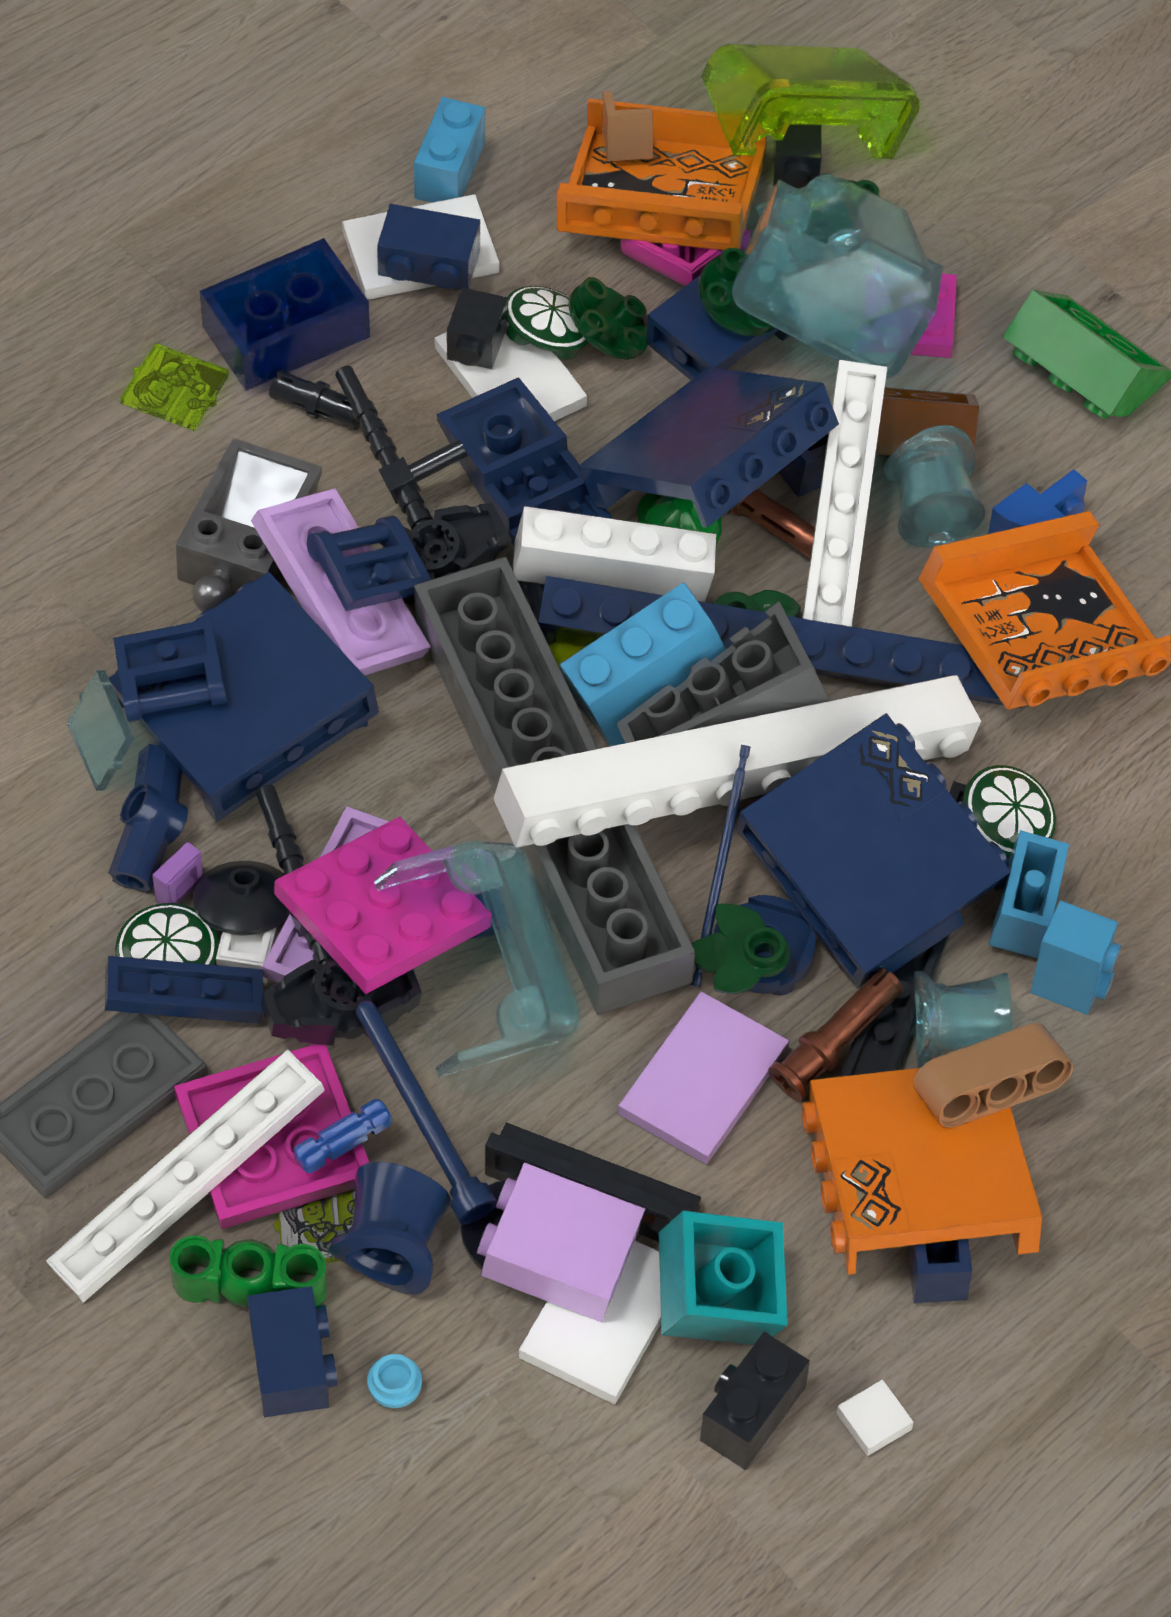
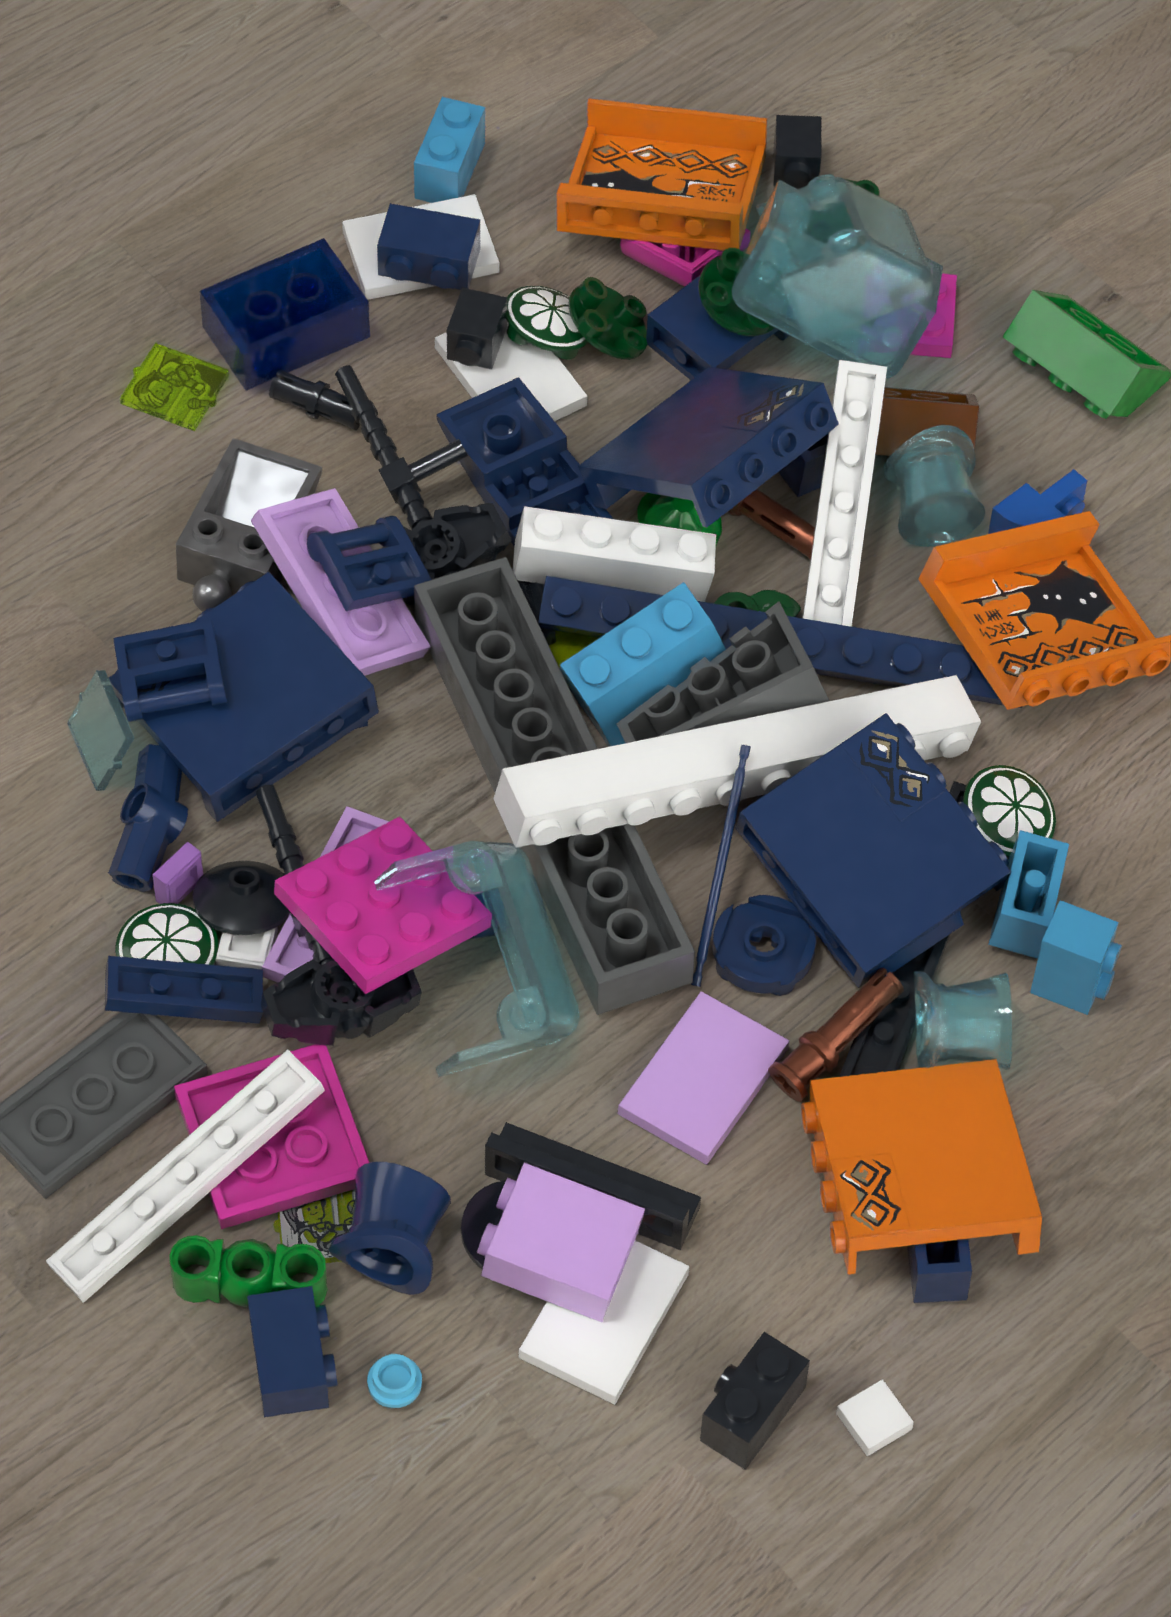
(342, 1136): blue axle -> none
(469, 1197): dark blue piece -> none
(626, 132): medium nougat panel -> none
(722, 1278): teal brick -> none
(734, 950): dark green plate -> none
(772, 86): clear neon green windscreen -> none
(992, 1075): medium nougat beam -> none

